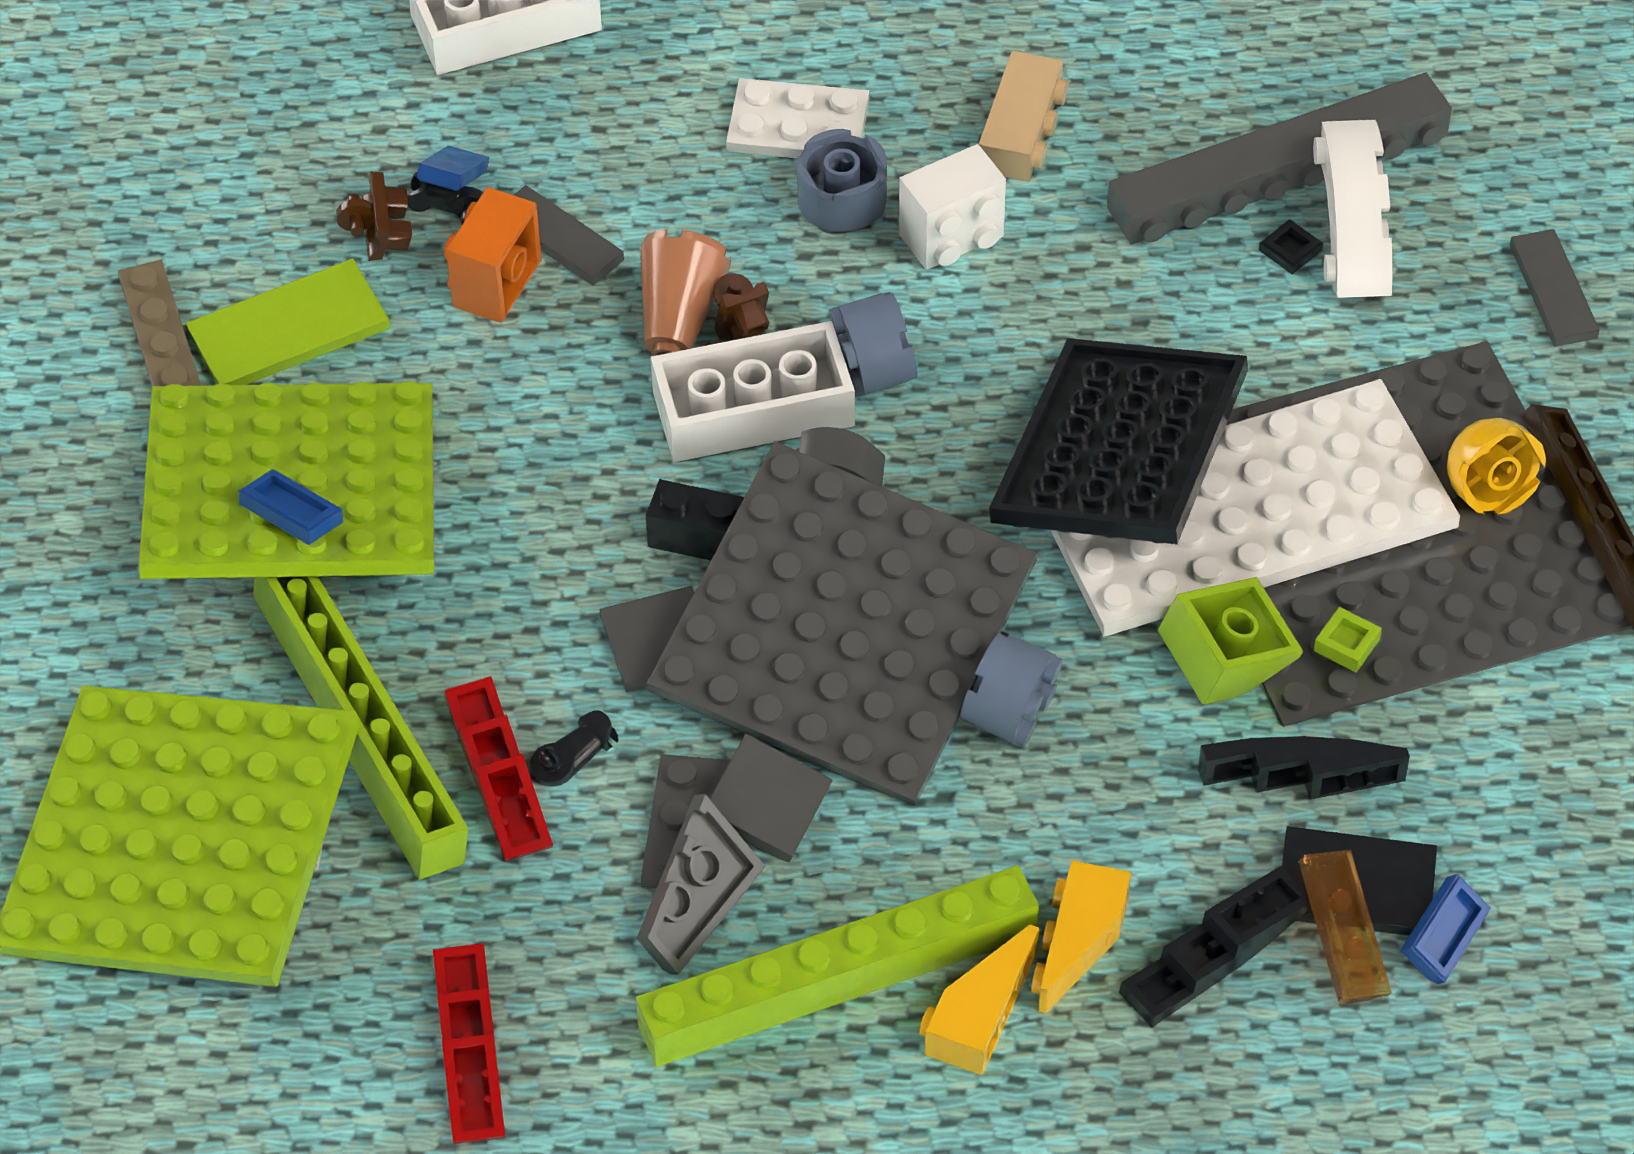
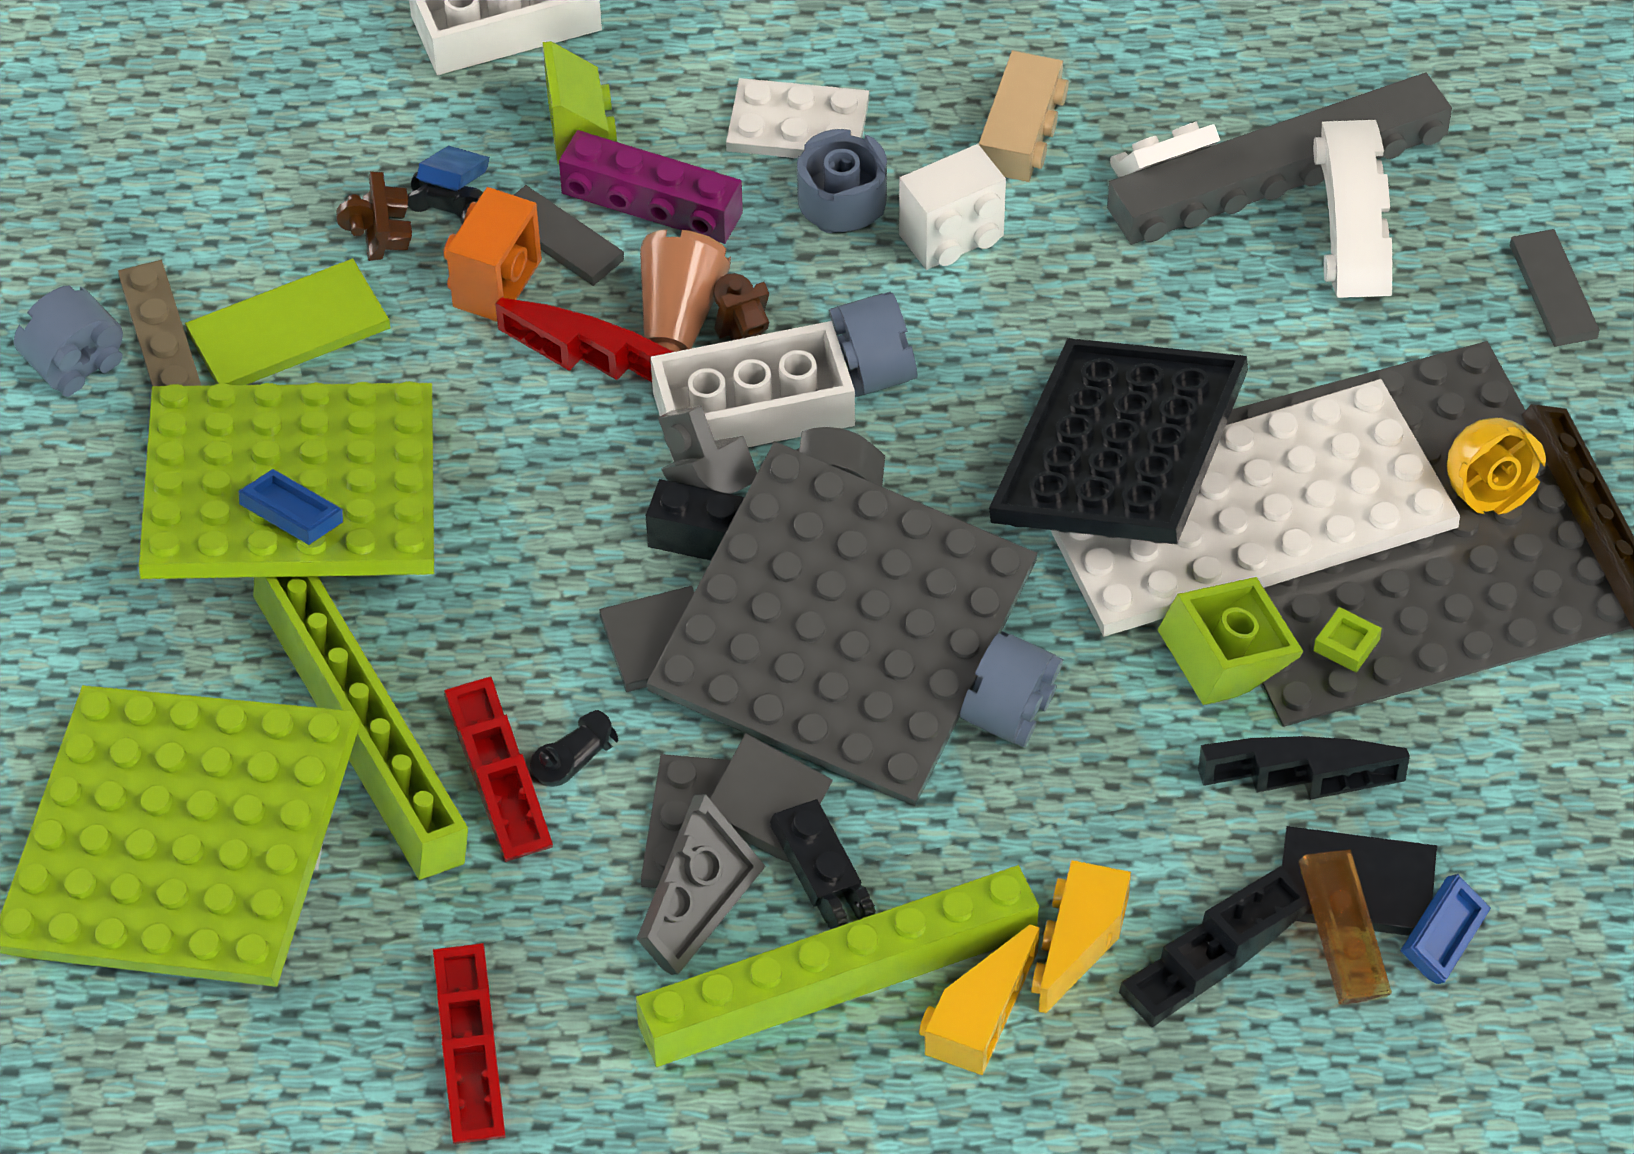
(69, 338): none -> sand blue brick
(574, 336): none -> red slope
(575, 97): none -> lime slope
(651, 186): none -> magenta brick
(700, 460): none -> dark grey brick
(821, 862): none -> black hinge
(1151, 152): none -> white plate
(1291, 246): black tile -> none

